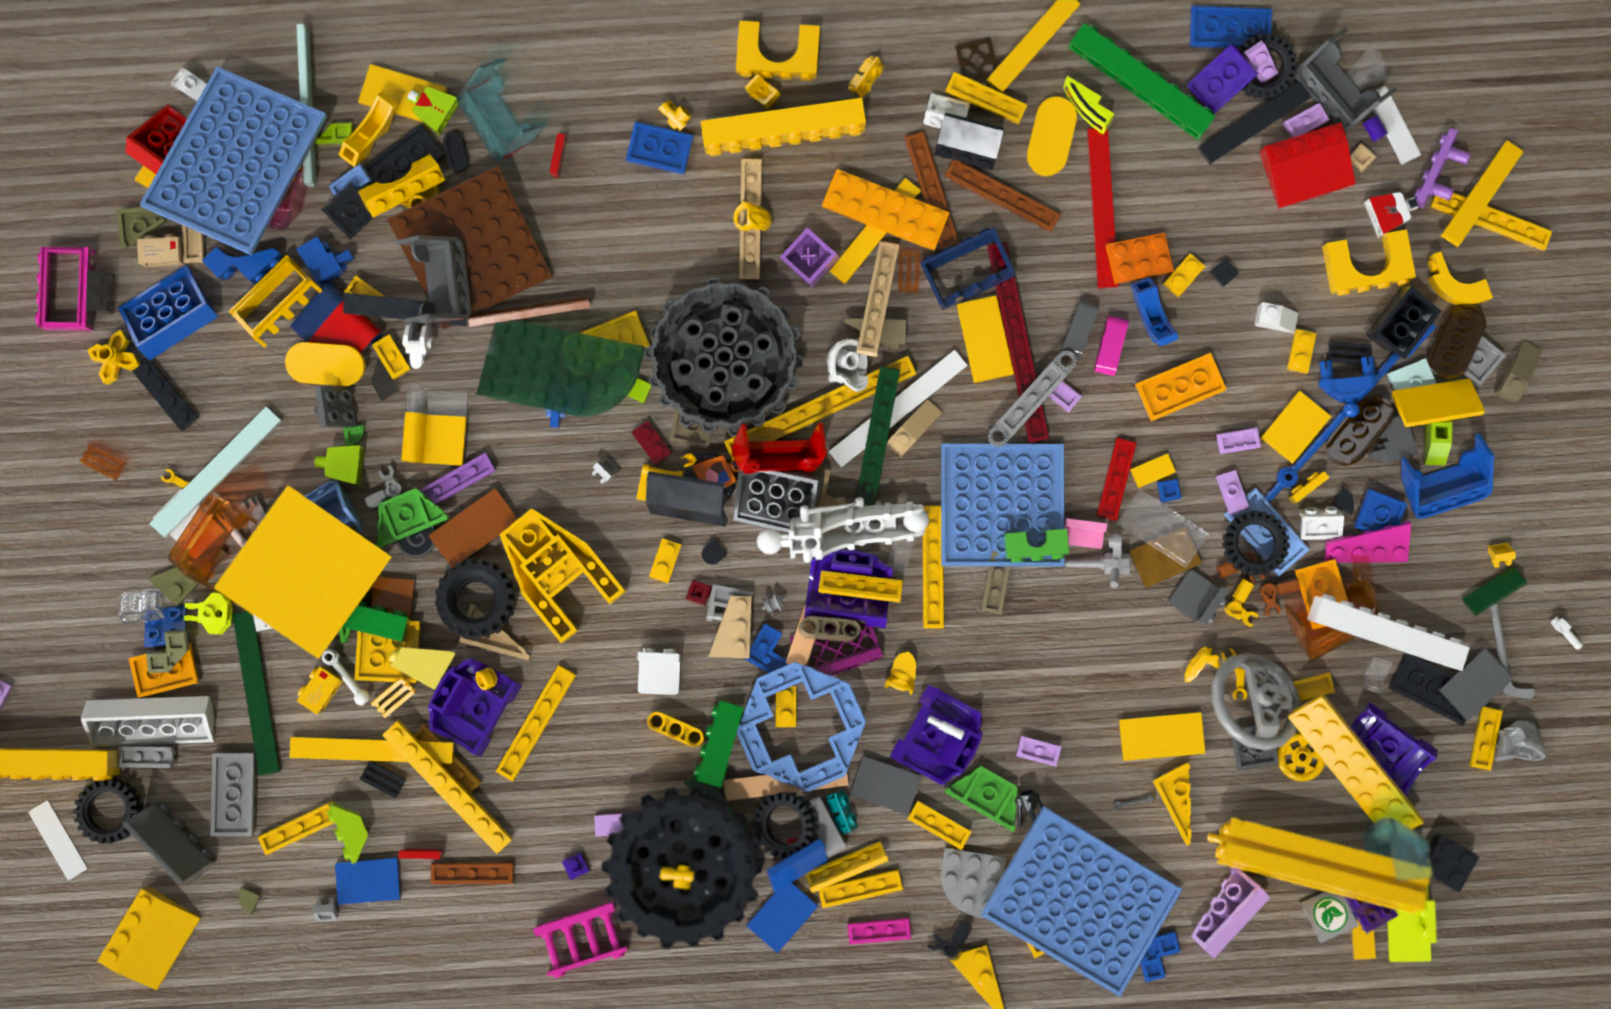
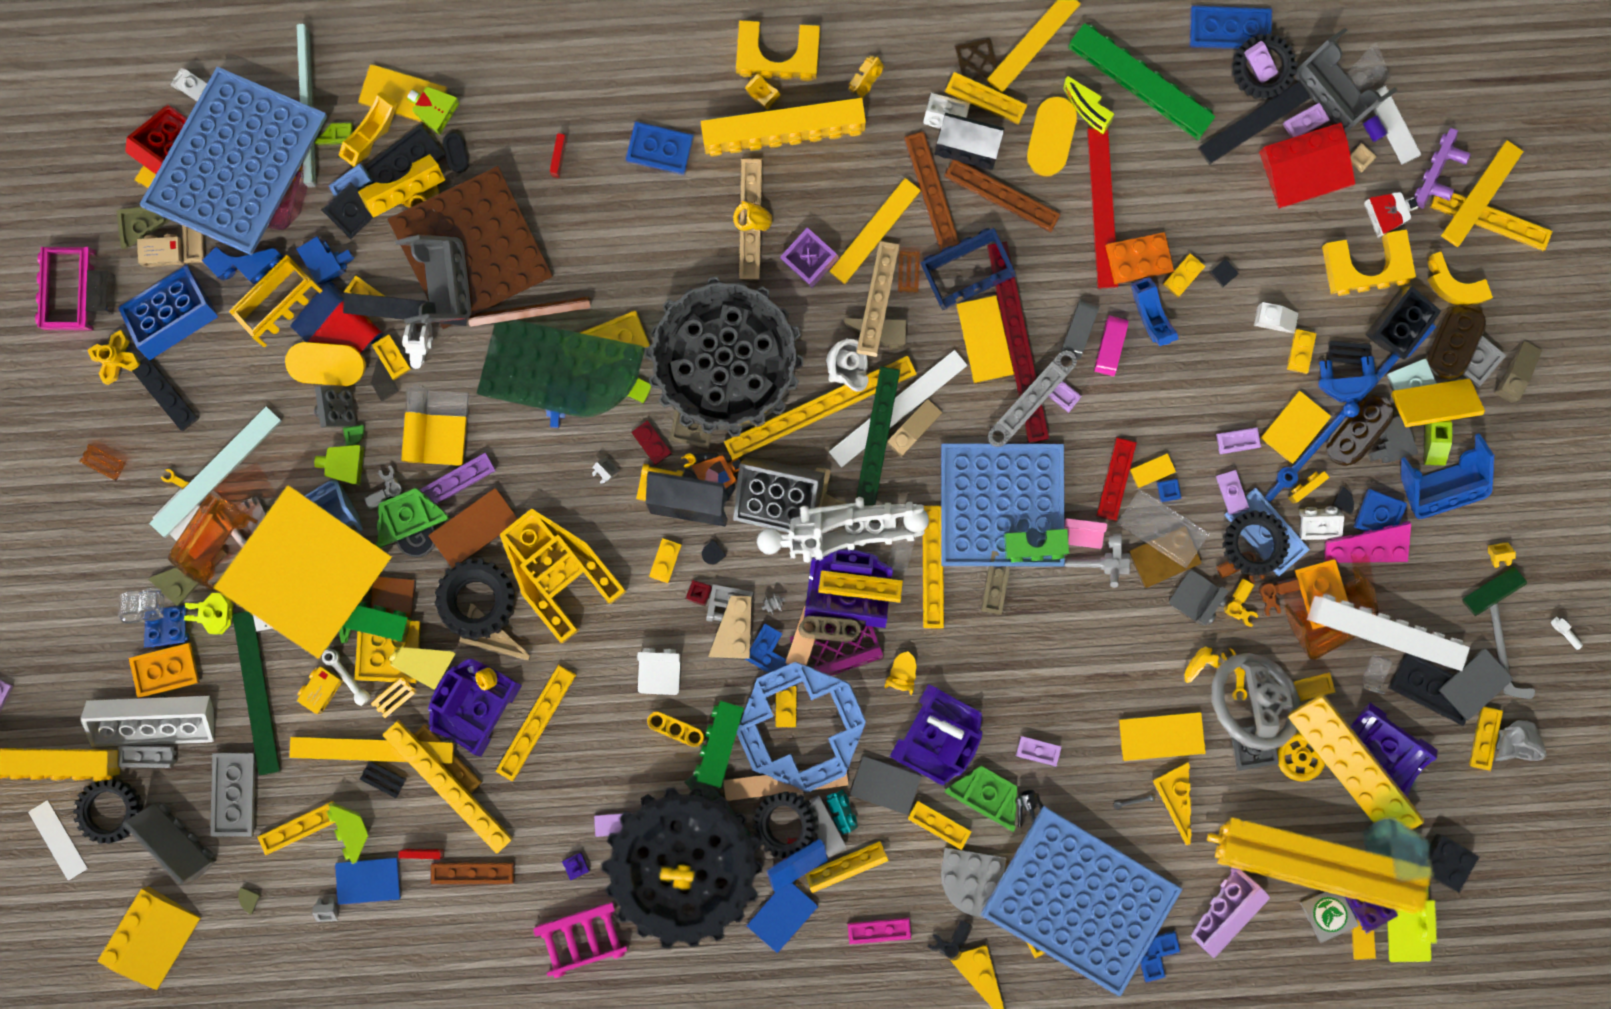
(176, 648): olive tile -> none
(491, 116): clear light blue windscreen -> none
(677, 117): yellow plate -> none
(779, 455): red windscreen -> none
(861, 888): yellow tile -> none
(885, 210): light orange plate -> none
(1180, 387): light orange plate -> none
(1222, 78): dark purple tile -> none

